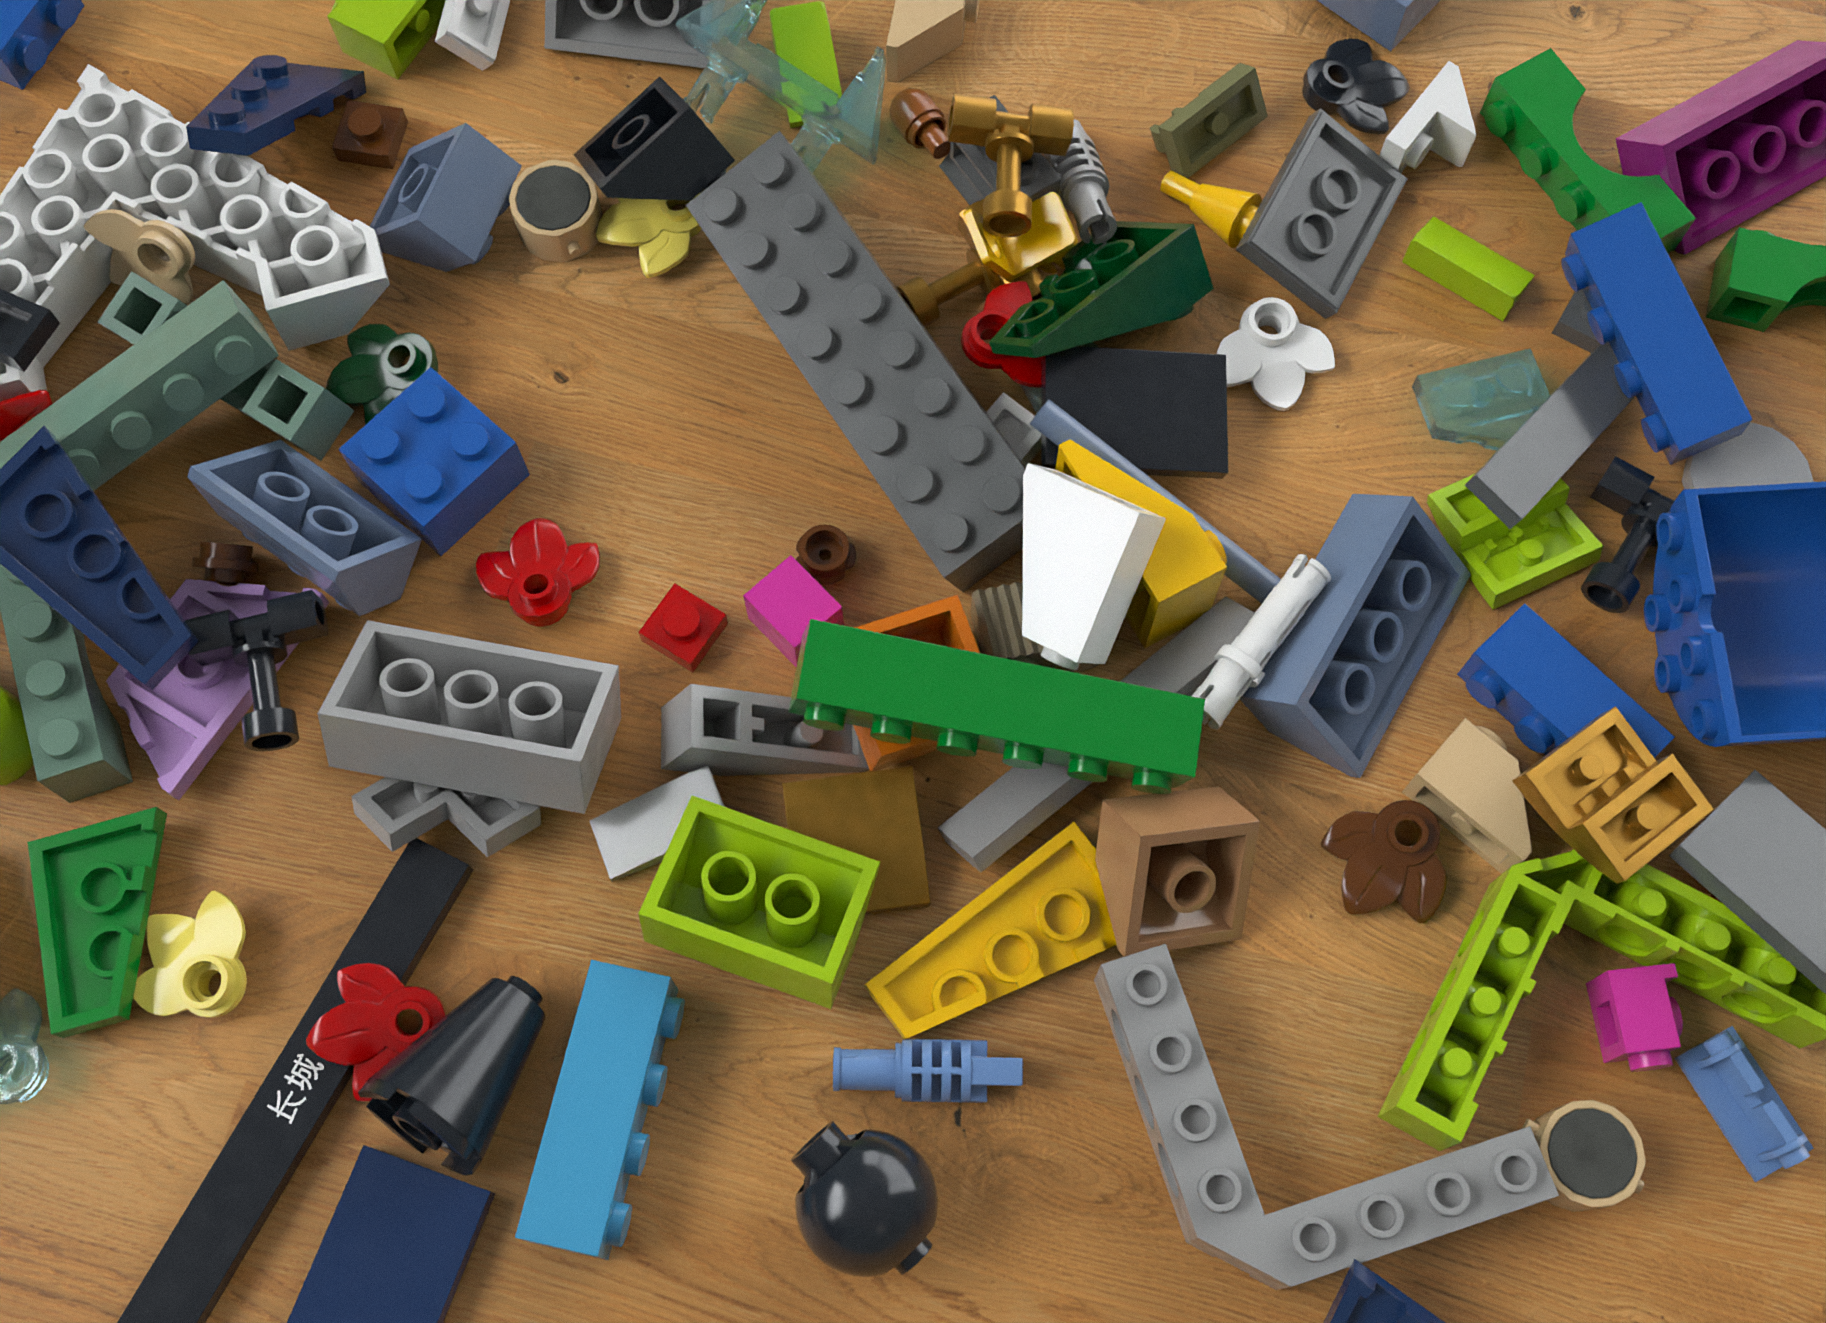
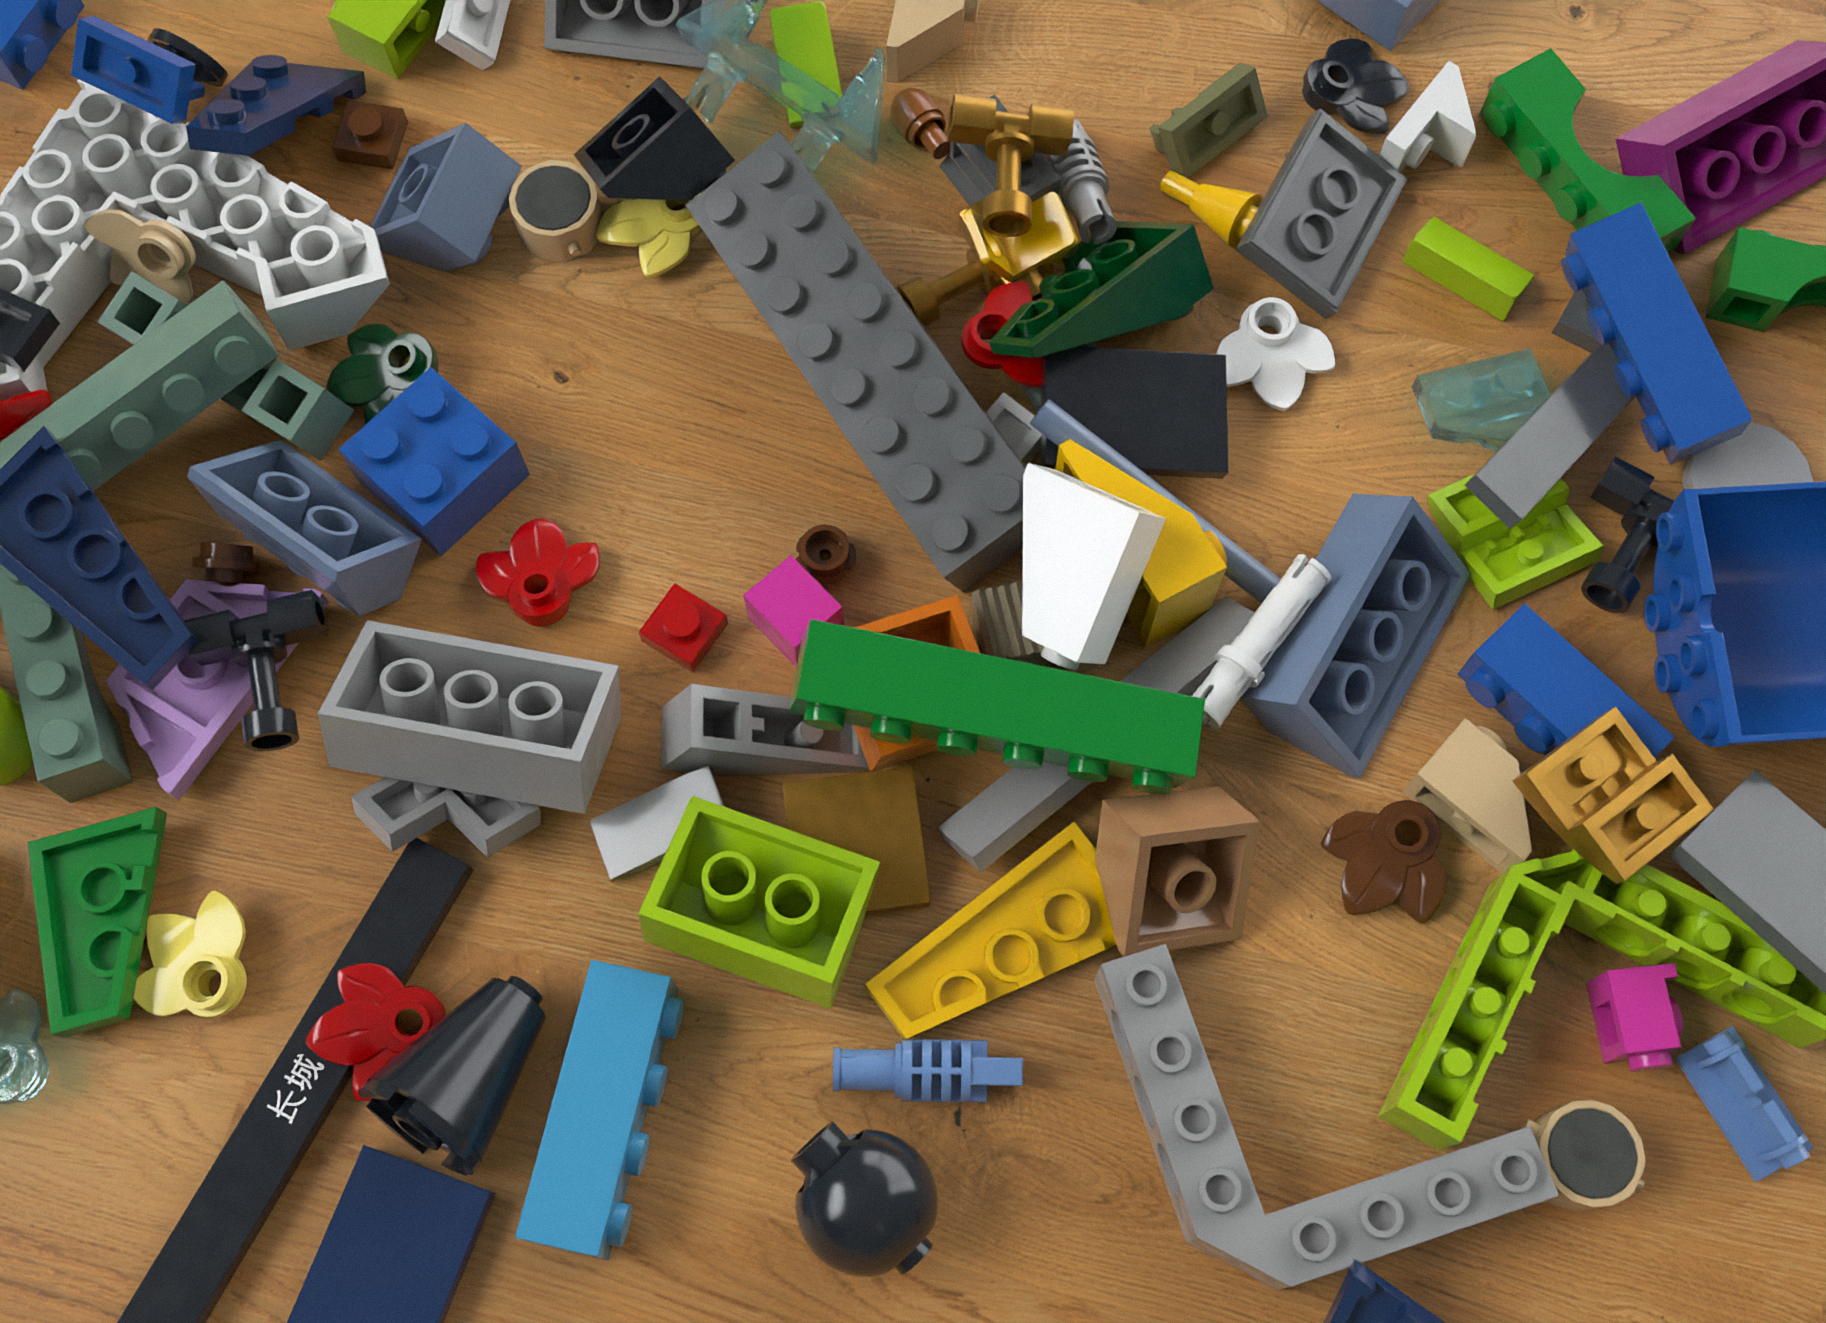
(148, 74): none -> blue piece

